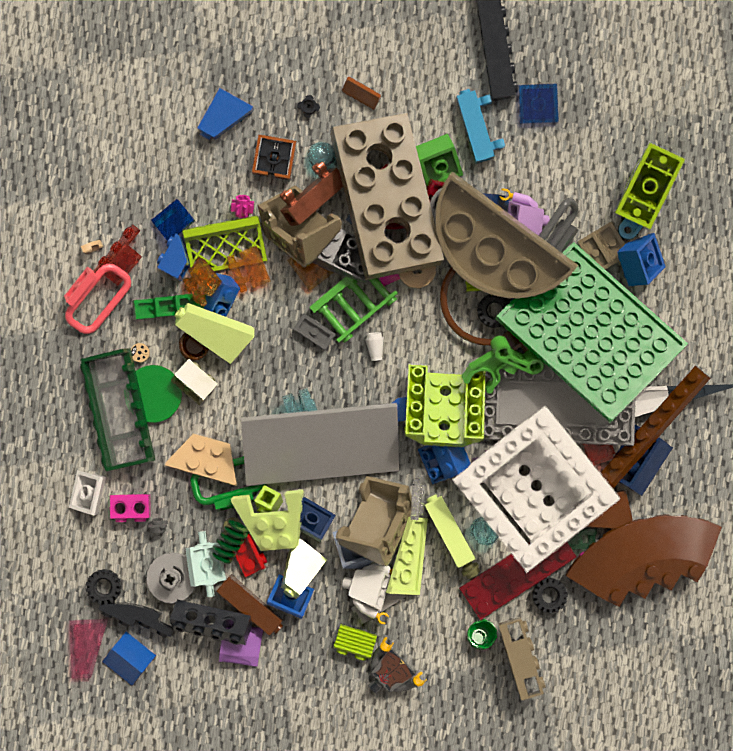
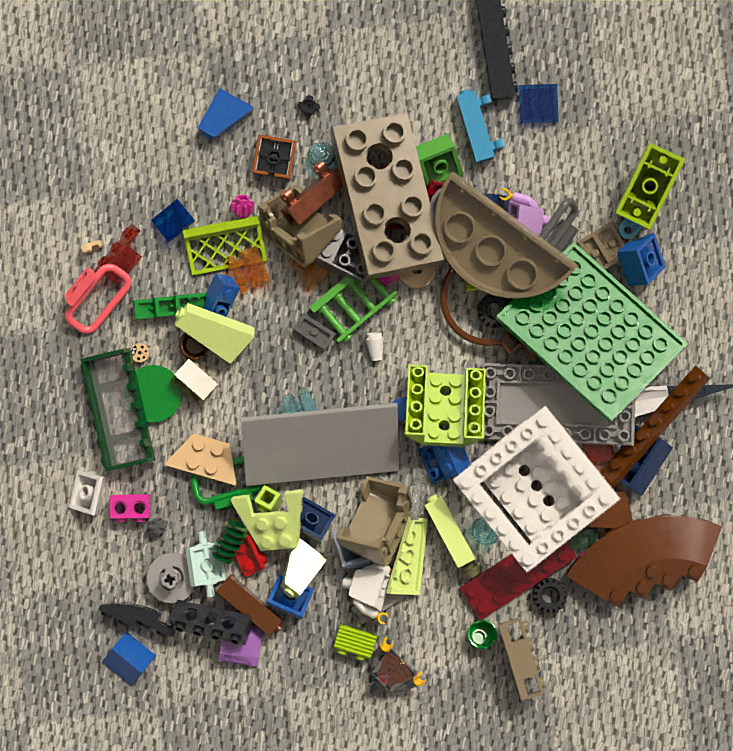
(85, 645): clear pink wing -> none
(92, 590): black tyre -> none
(175, 260): blue slope -> none
(205, 277): clear orange plate -> none
(361, 93): dark orange slope -> none
(502, 358): bright green piece -> none

